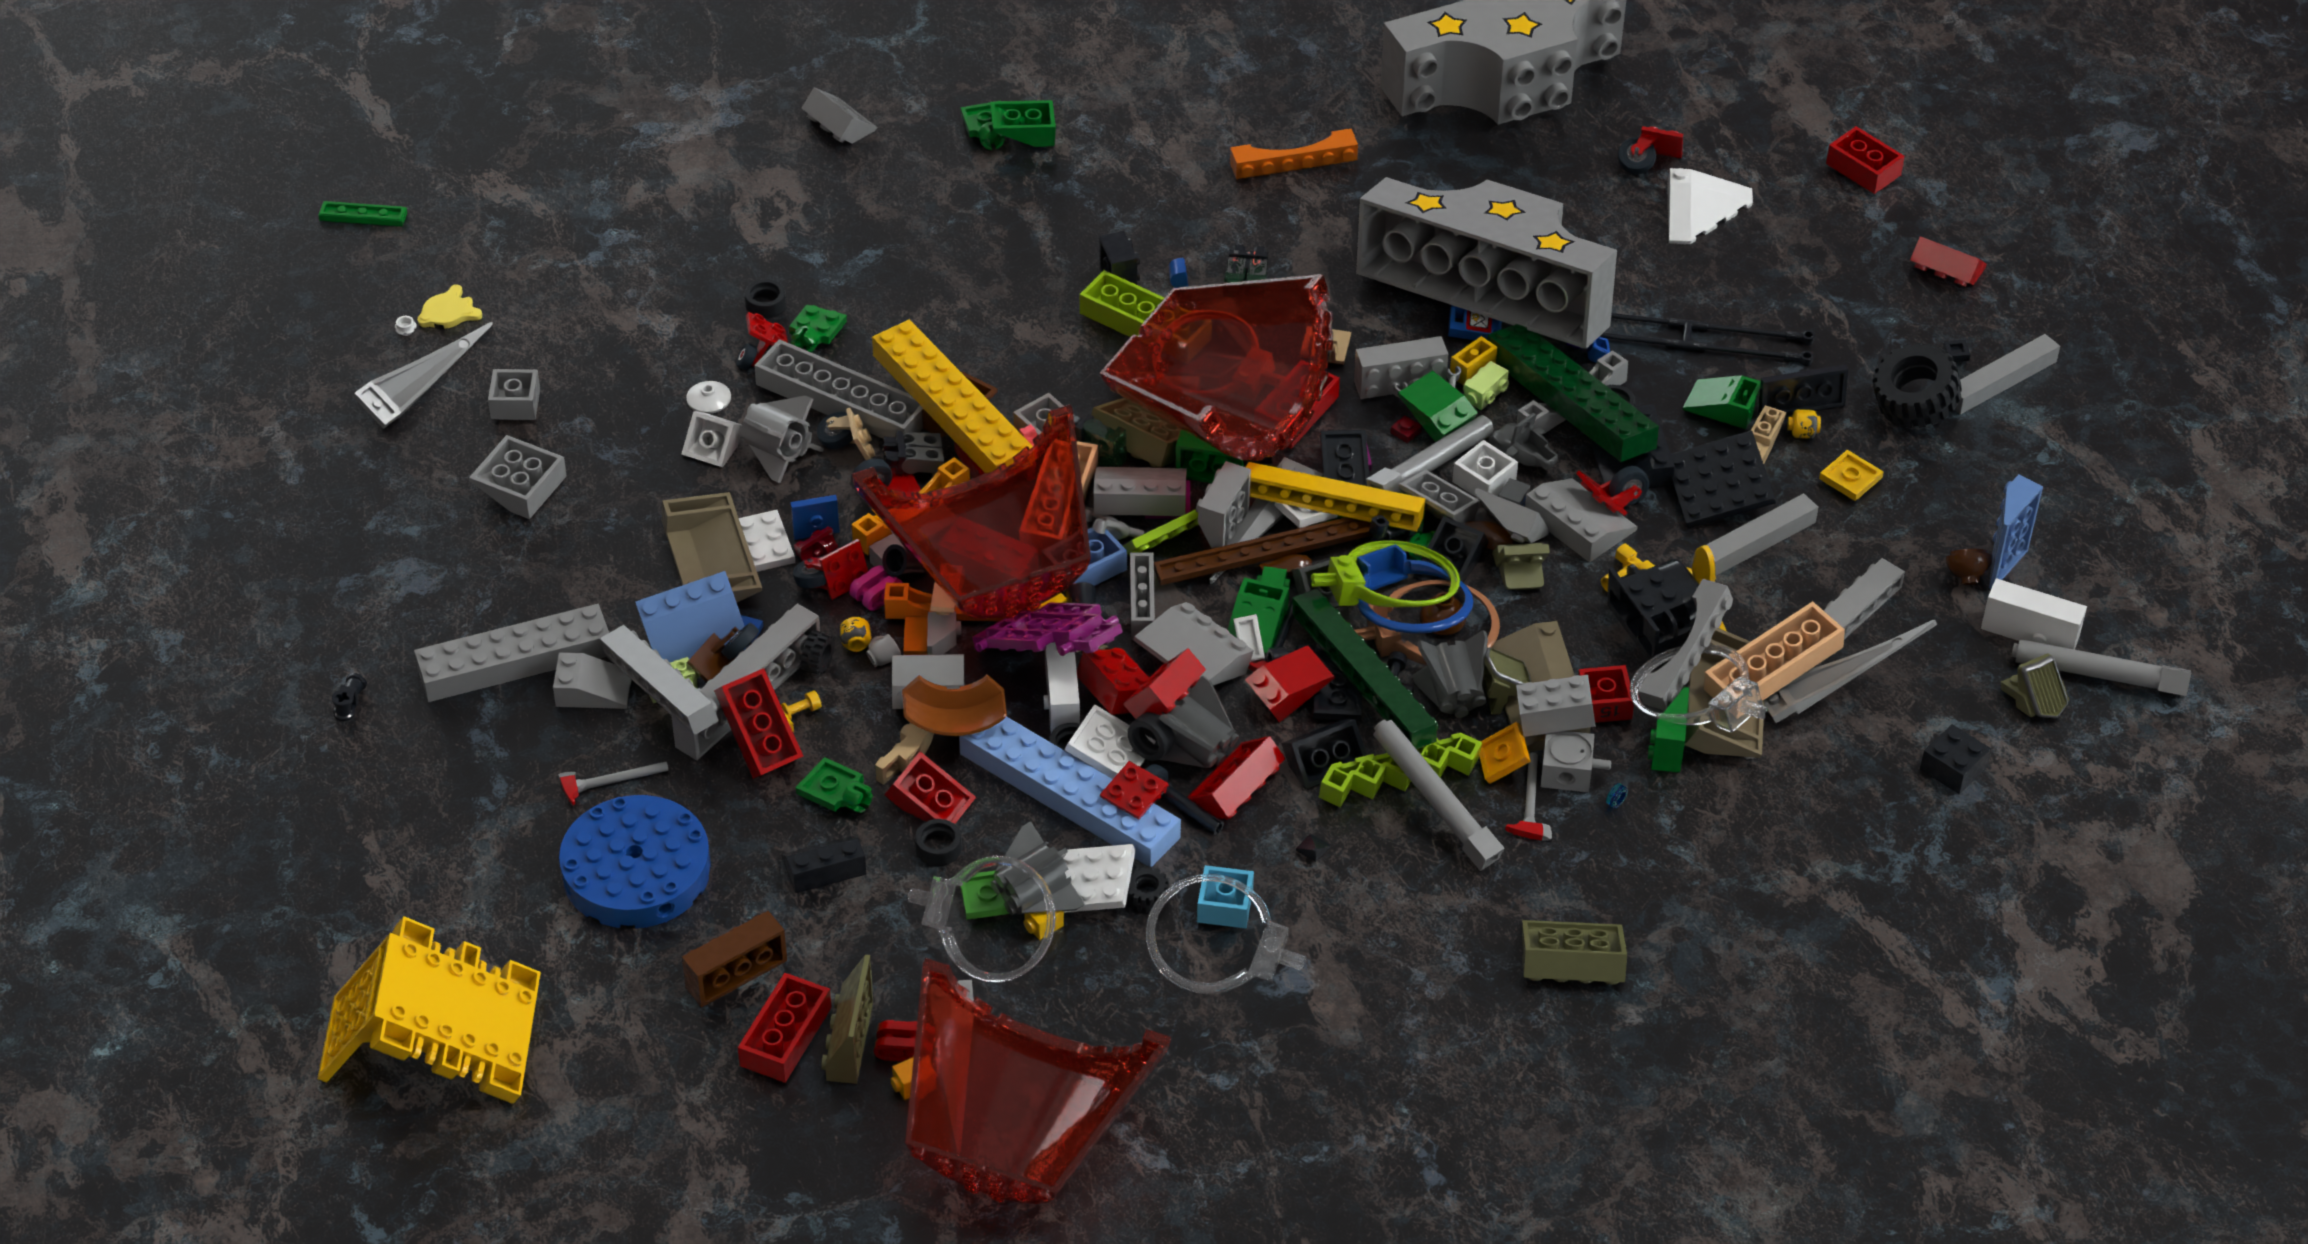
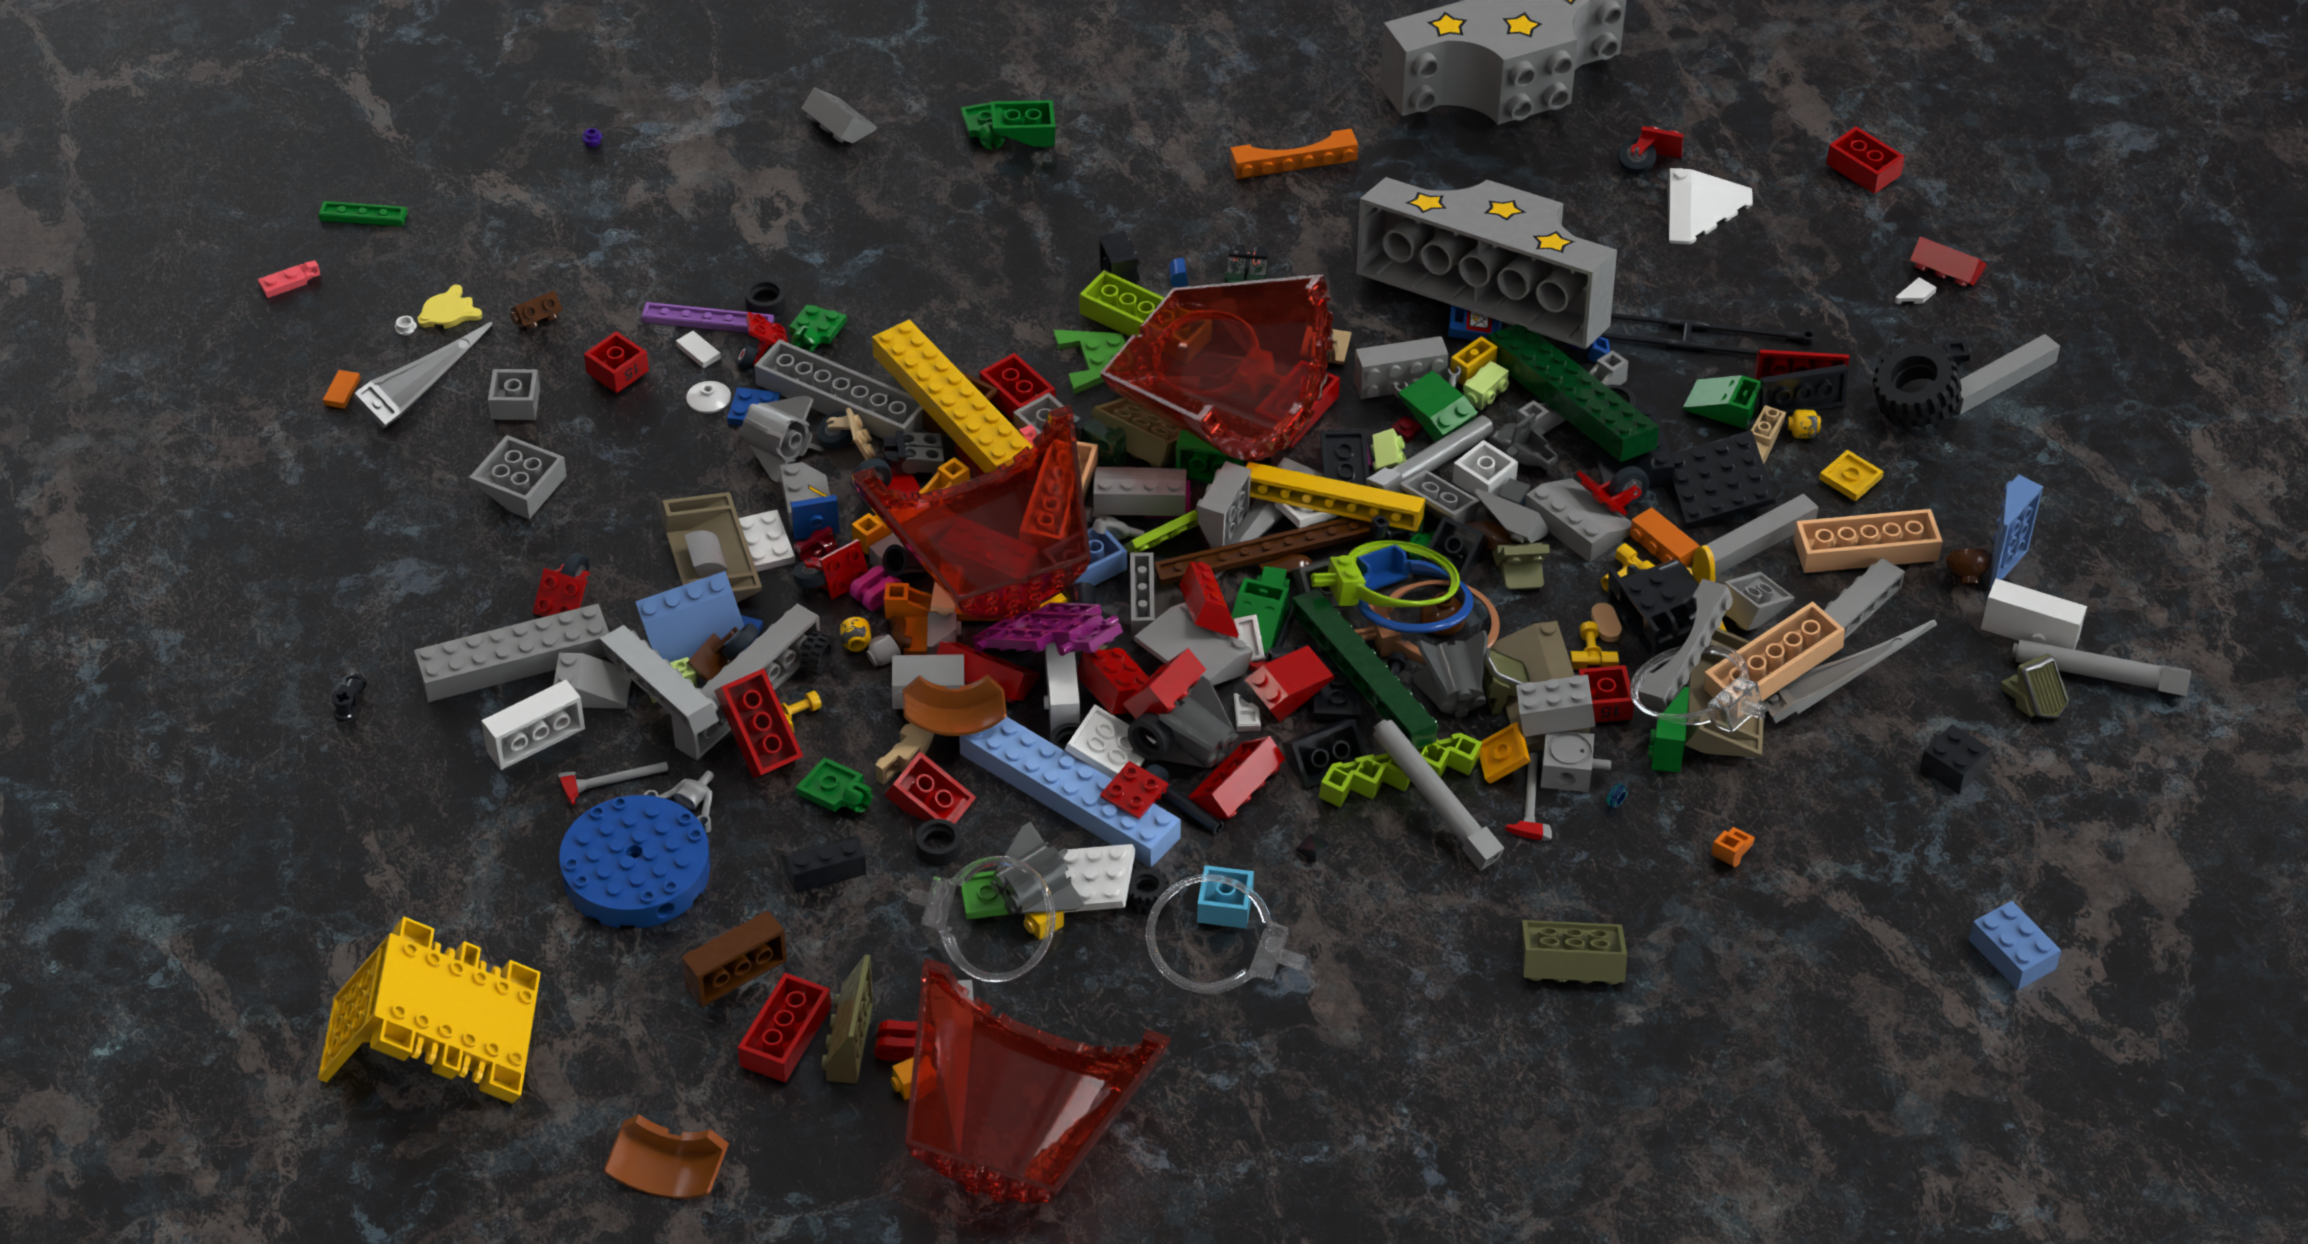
(288, 278): none -> coral hinge
(341, 389): none -> orange tile
(532, 311): none -> reddish brown brick
(533, 724): none -> white brick
(562, 588): none -> red plate
(592, 137): none -> dark purple plate
(616, 362): none -> red brick
(665, 1163): none -> dark orange panel
(690, 794): none -> light grey piece
(697, 317): none -> medium lavender tile
(698, 349): none -> white tile
(705, 553): none -> light grey brick
(711, 438): white slope -> none
(744, 398): none -> blue plate
(801, 483): none -> light grey slope
(898, 627): none -> reddish brown arm
(1011, 677): none -> red slope
(1016, 384): none -> red brick
(1097, 352): none -> bright green wing
(1206, 600): none -> red slope
(1246, 715): none -> white tile
(1387, 450): none -> yellowish green brick
(1592, 654): none -> yellow bar
(1607, 621): none -> light nougat tile
(1662, 537): none -> orange brick
(1732, 846): none -> orange brick
(1755, 600): none -> light grey slope
(1782, 362): none -> red slope
(1866, 539): none -> light nougat brick
(1917, 292): none -> white tile
(2015, 945): none -> medium blue brick

